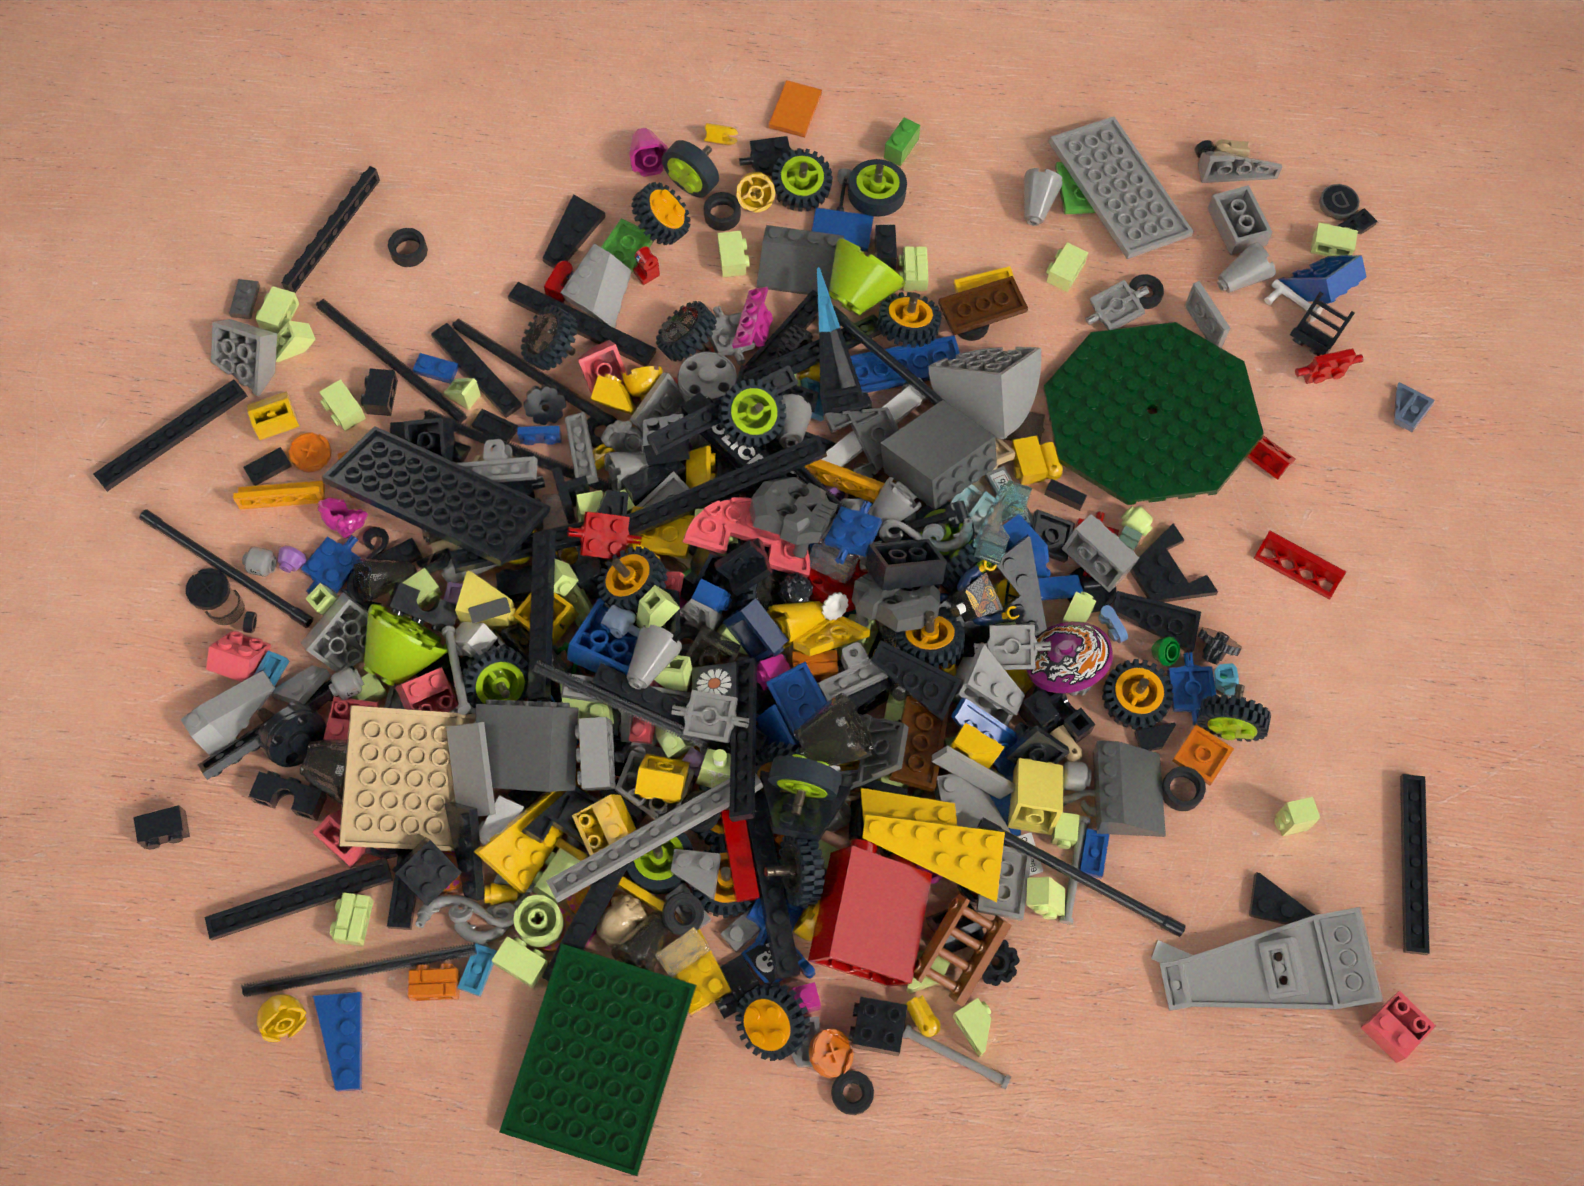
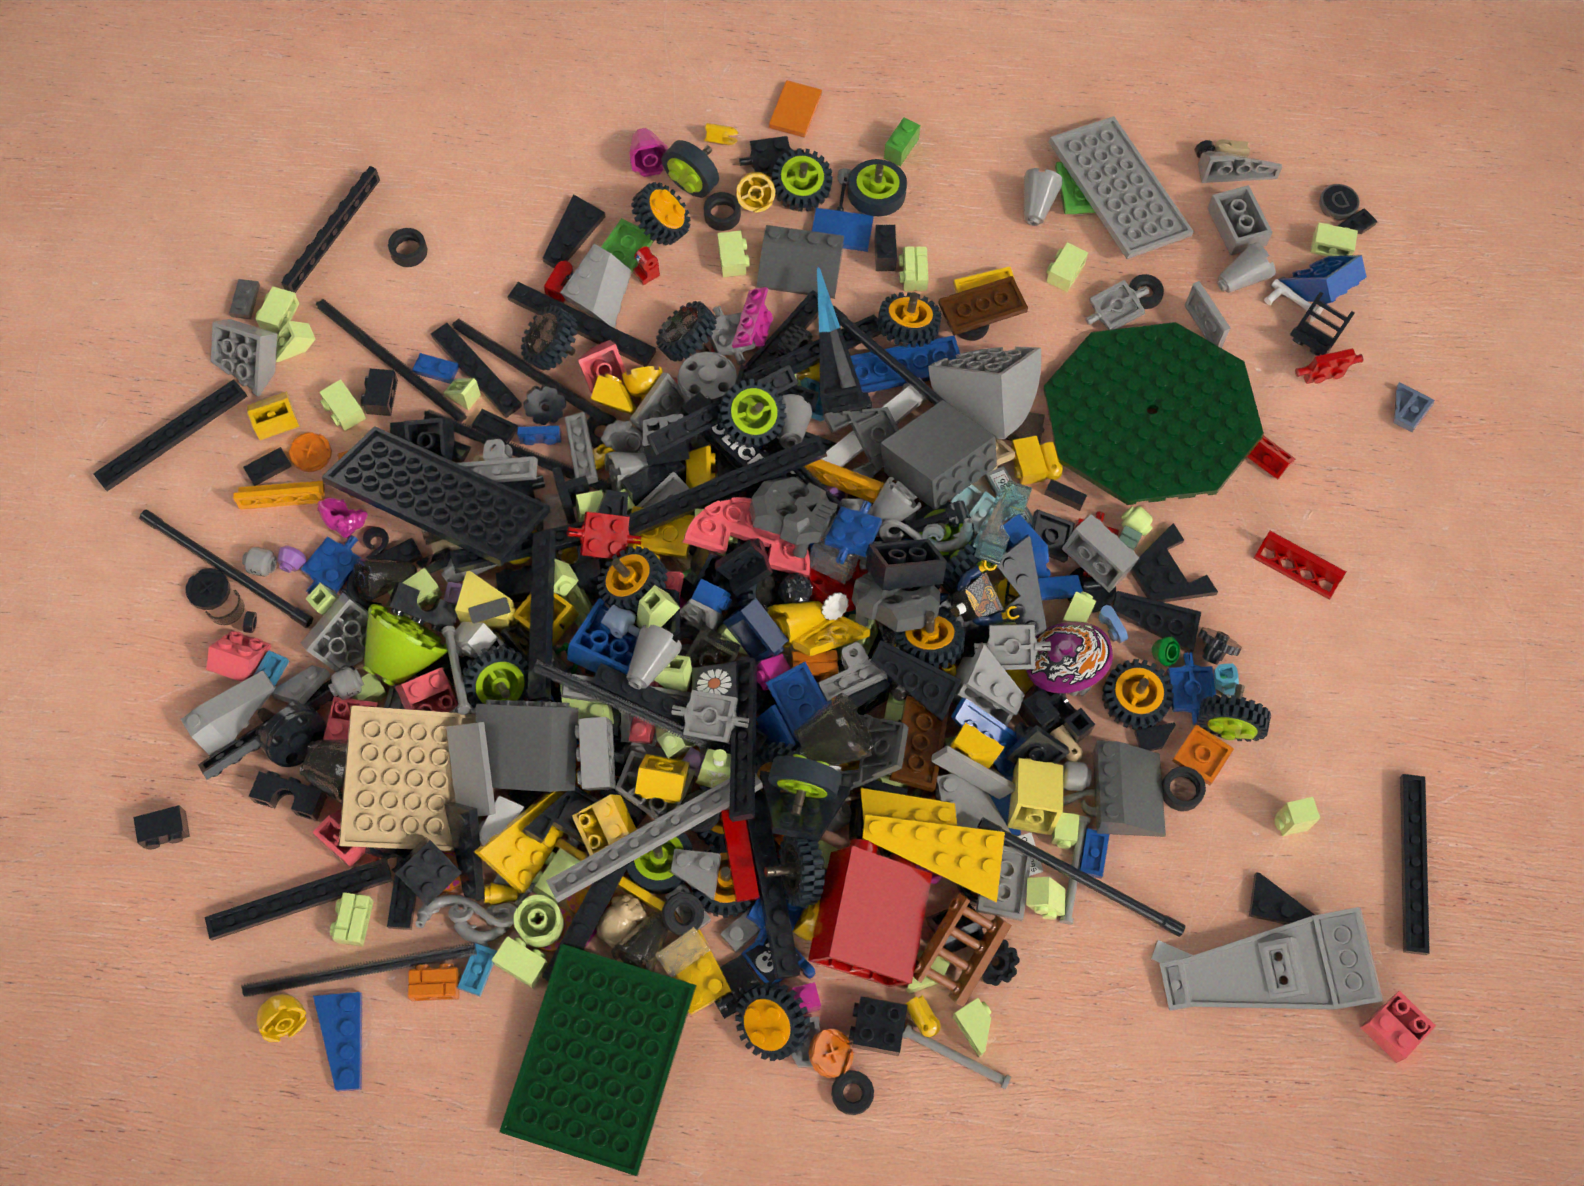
(860, 280): lime cone -> none

